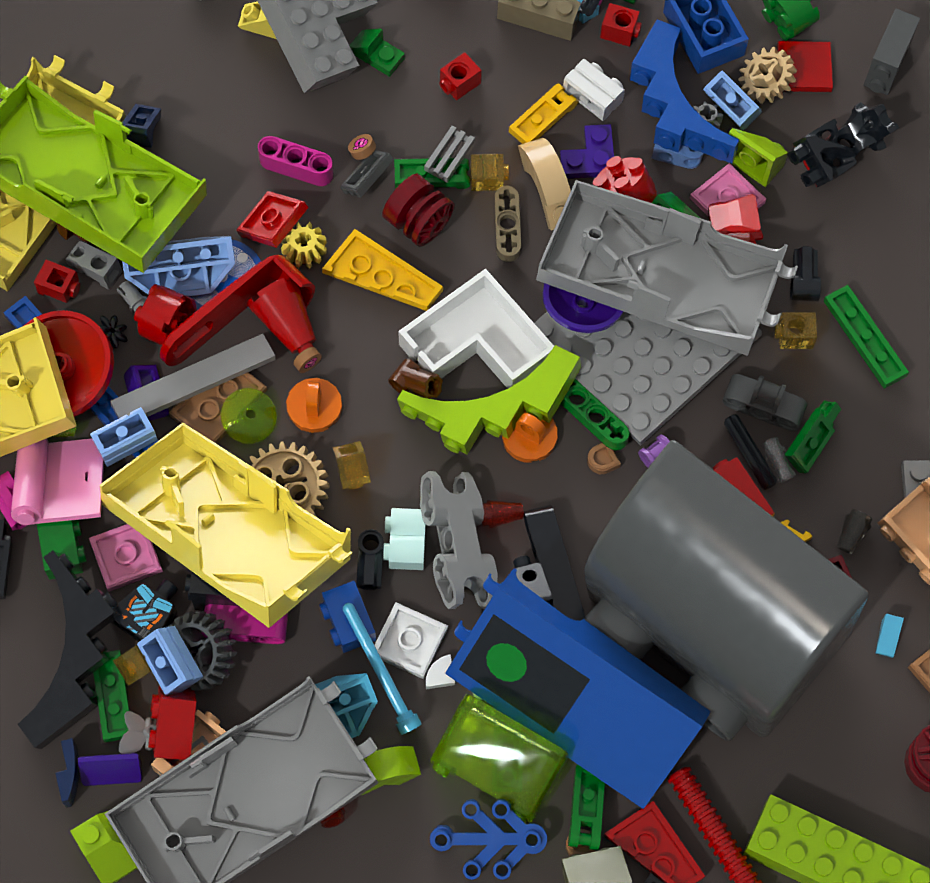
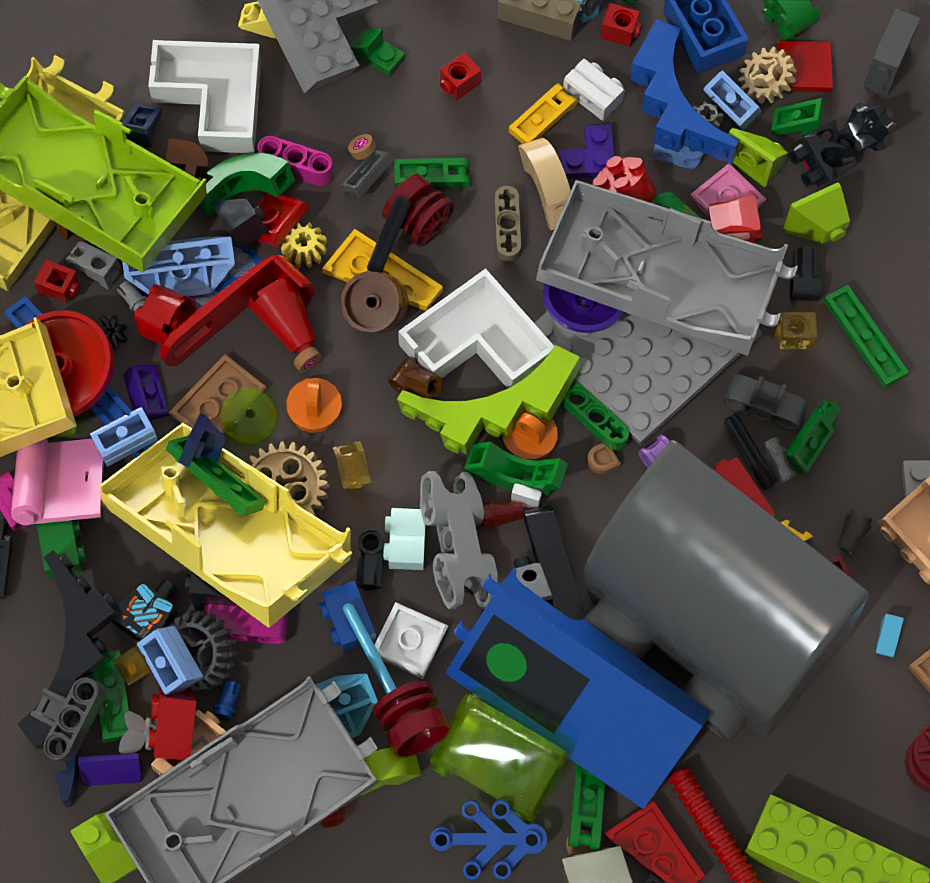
(57, 710): none -> dark grey piece
(124, 556): bright pink tile -> none
(188, 157): none -> reddish brown brick
(196, 378): light grey tile -> none
(203, 441): none -> dark blue slope
(217, 77): none -> white piece
(220, 480): none -> green plate
(225, 707): none -> blue pin
(241, 220): none -> black slope
(246, 173): none -> green arch
(368, 317): none -> reddish brown wheel
(388, 234): none -> black axle
(412, 719): none -> dark red wheel
(436, 674): white tile -> none
(459, 136): light grey tile -> none
(488, 172): clear yellow brick -> none
(504, 469): none -> green arch
(527, 496): none -> white tile
(798, 117): none -> green slope
(819, 216): none -> lime slope

